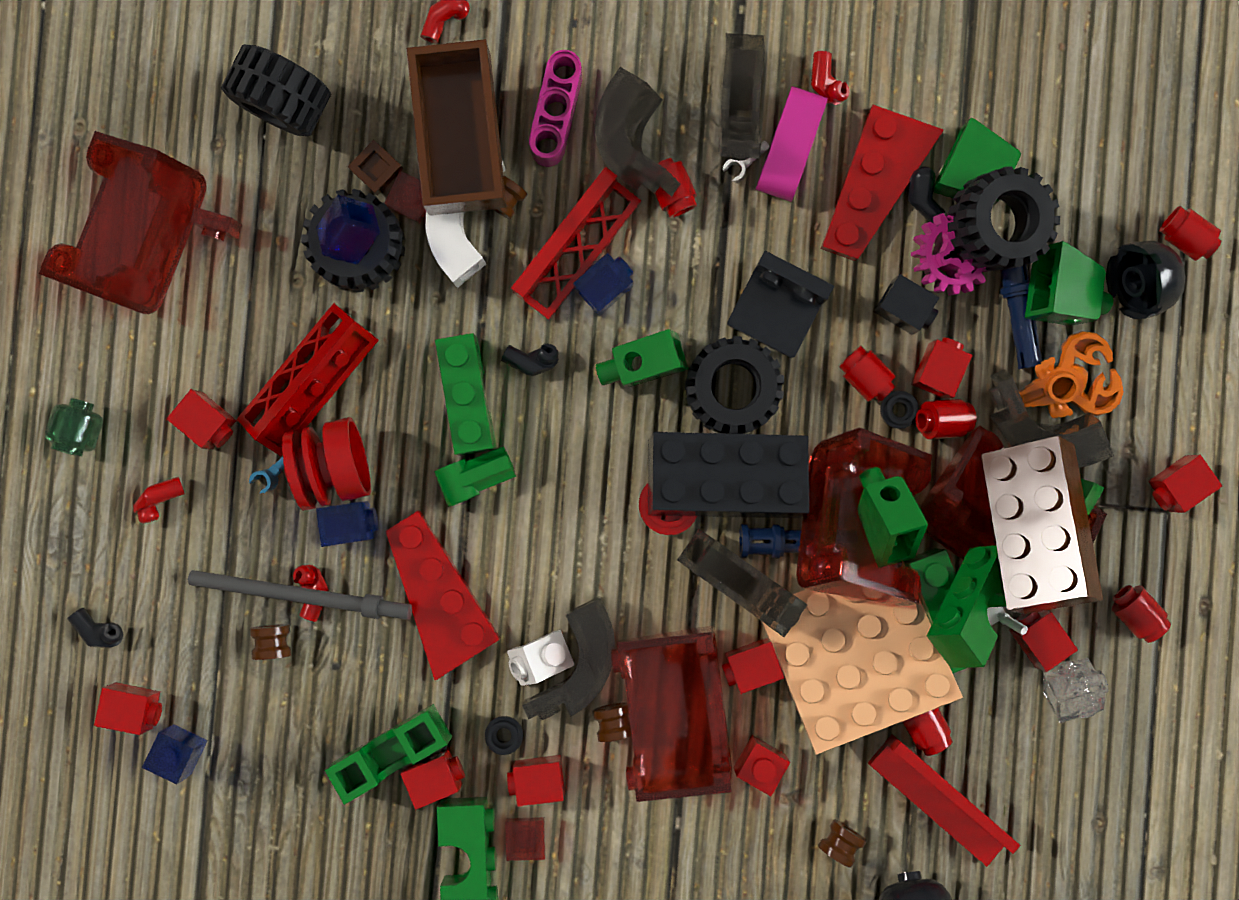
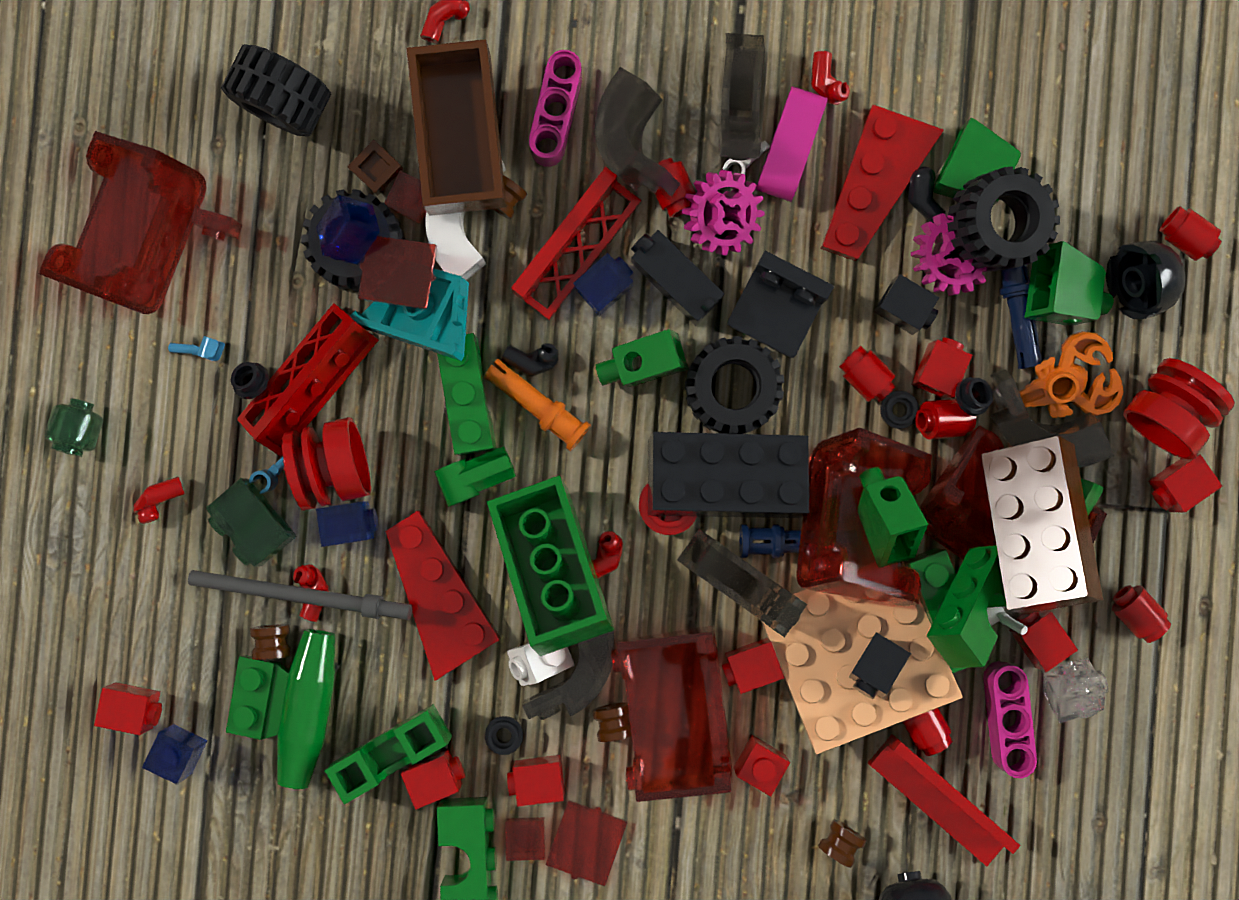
(96, 634): black arm -> none
(202, 420): red brick -> none
(208, 349): none -> dark azure hand
(249, 380): none -> black plate
(250, 523): none -> clear green brick
(287, 704): none -> green plate
(398, 272): none -> clear red piece
(435, 329): none -> teal wing
(549, 566): none -> green brick
(551, 414): none -> orange pin
(586, 843): none -> clear red piece
(608, 553): none -> red arm
(675, 276): none -> black brick
(708, 213): none -> dark pink gear
(878, 667): none -> black brick
(974, 396): none -> black plate
(1021, 733): none -> dark pink beam
(1179, 408): none -> red wheel

